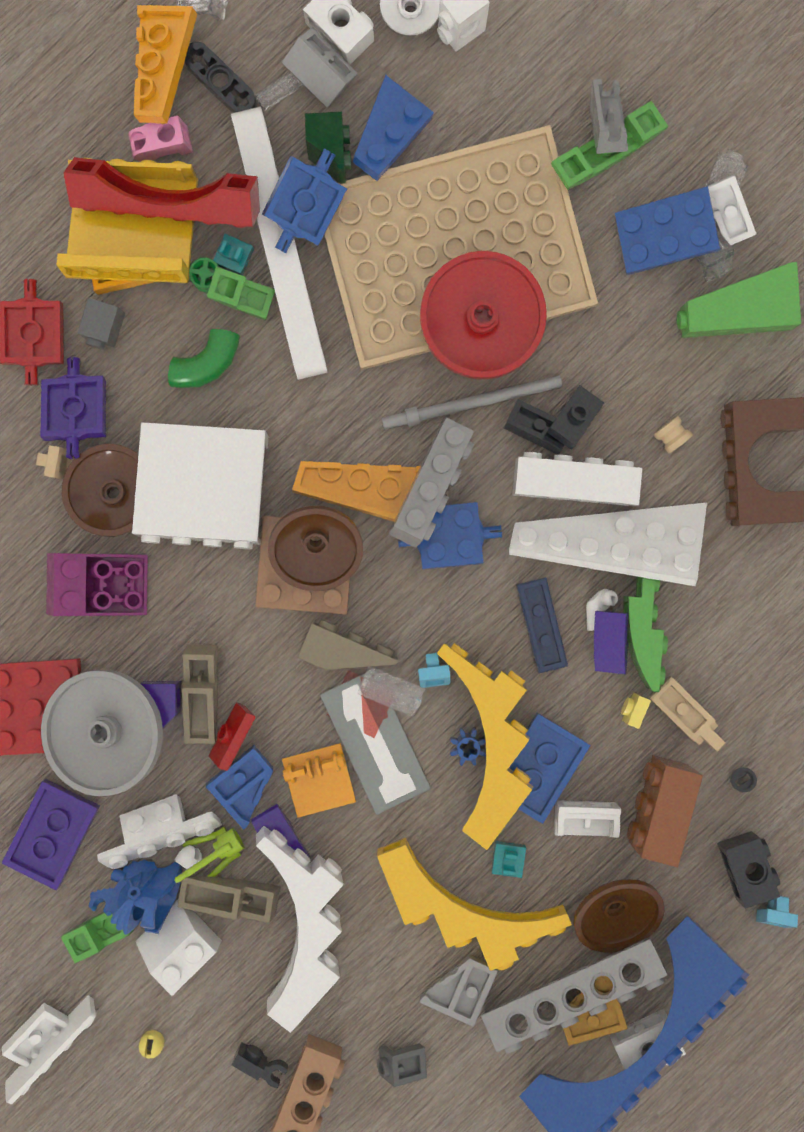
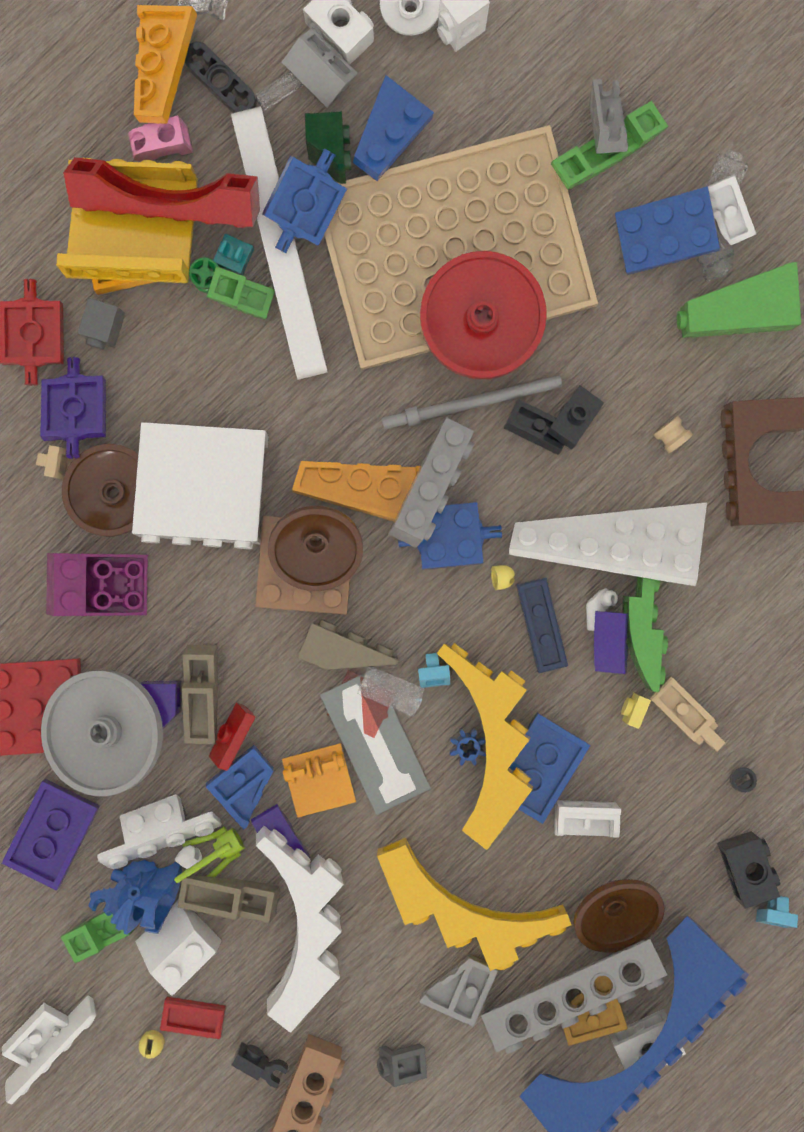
(192, 1017): none -> red tile
(206, 365): green cylinder -> none
(502, 576): none -> light yellow hinge
(508, 859): teal tile -> none
(577, 481): white brick -> none
(664, 810): dark orange brick -> none

